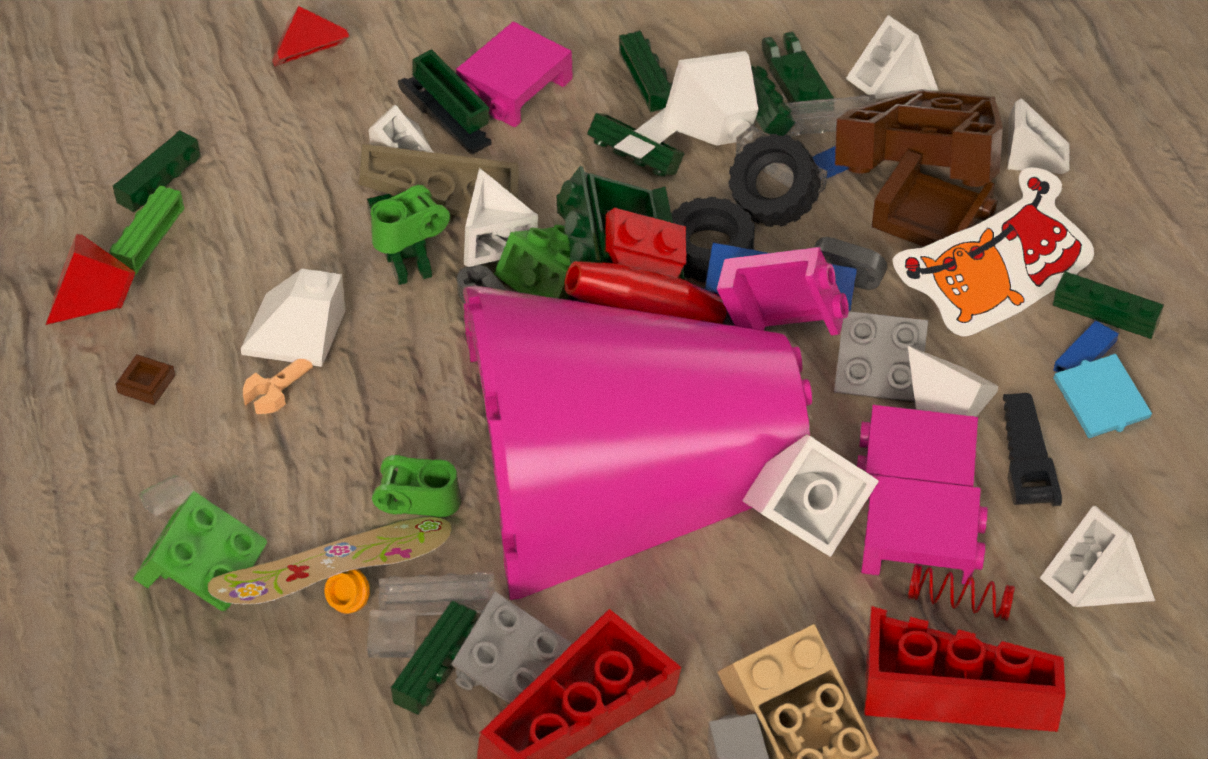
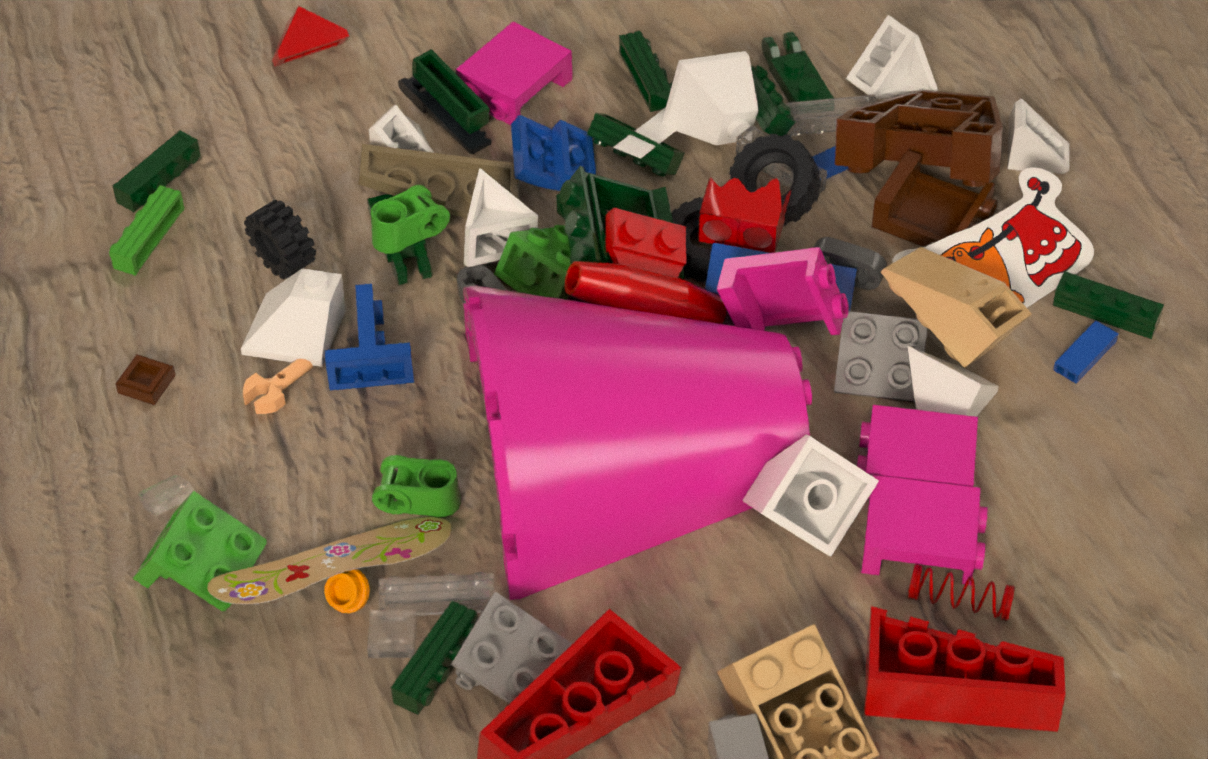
(89, 282): red slope -> none
(280, 239): none -> black tyre
(373, 360): none -> blue bracket
(549, 155): none -> blue slope
(742, 216): none -> red piece
(956, 303): none -> tan slope
(1028, 454): black piece -> none
(1098, 565): white slope -> none
(1102, 396): medium azure piece -> none

